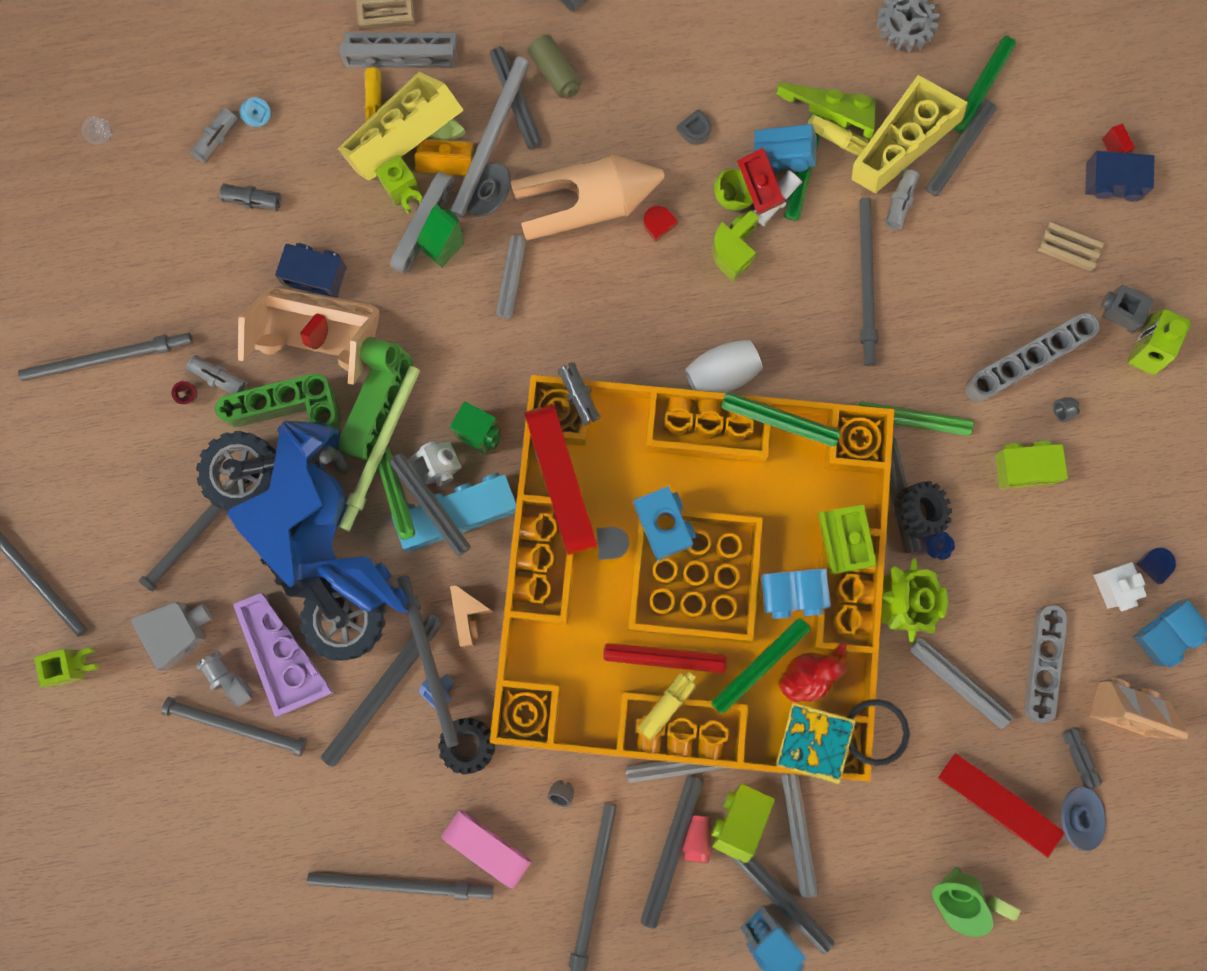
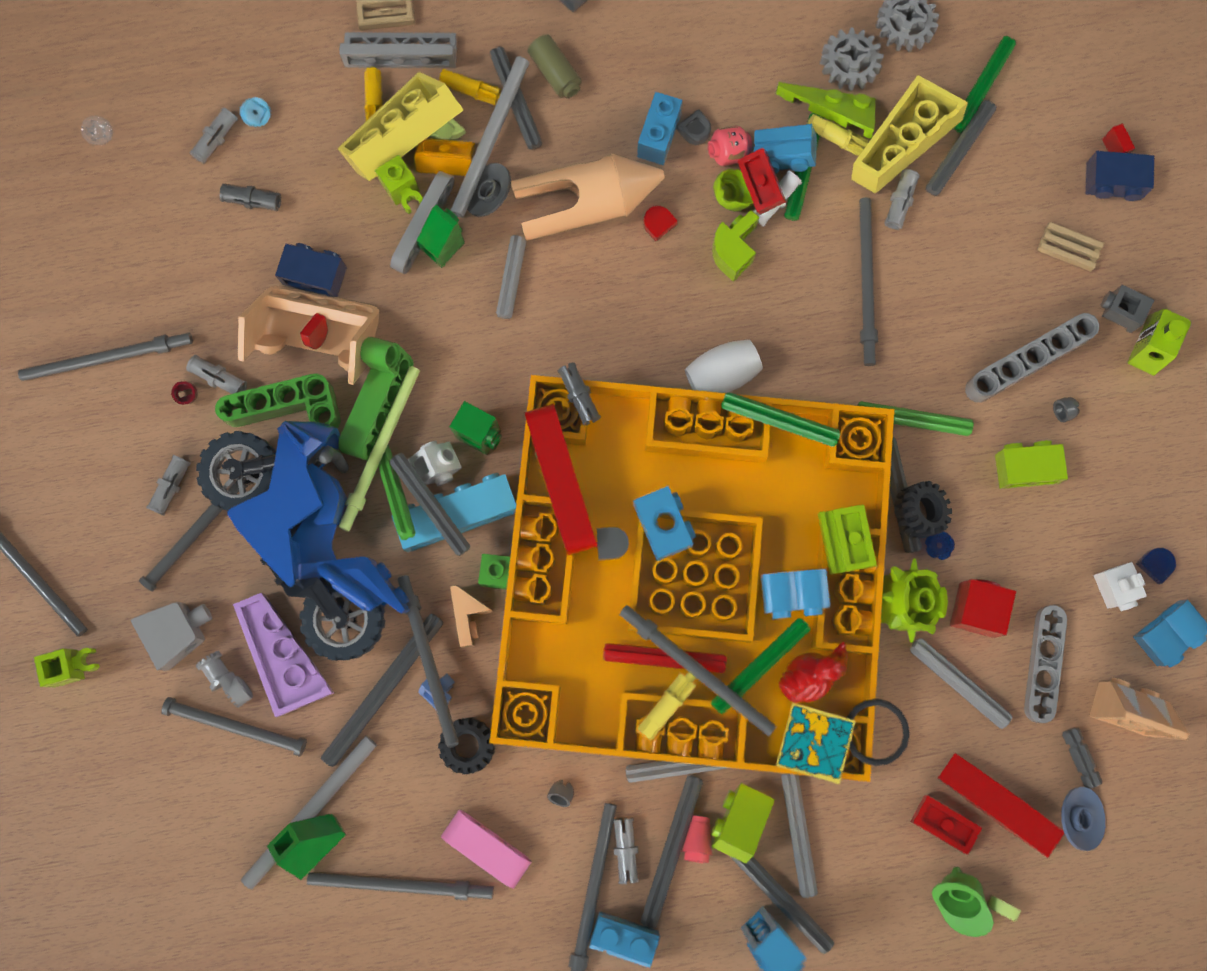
(168, 485): none -> light grey pin
(305, 843): none -> green slope
(315, 804): none -> light grey piece
(477, 89): none -> yellow piece
(494, 571): none -> bright green brick
(624, 939): none -> dark azure brick
(625, 850): none -> light grey pin
(648, 630): none -> dark grey bar
(659, 128): none -> dark azure brick
(729, 145): none -> coral head
(858, 49): none -> light grey gear
(946, 824): none -> red plate
(983, 608): none -> red head

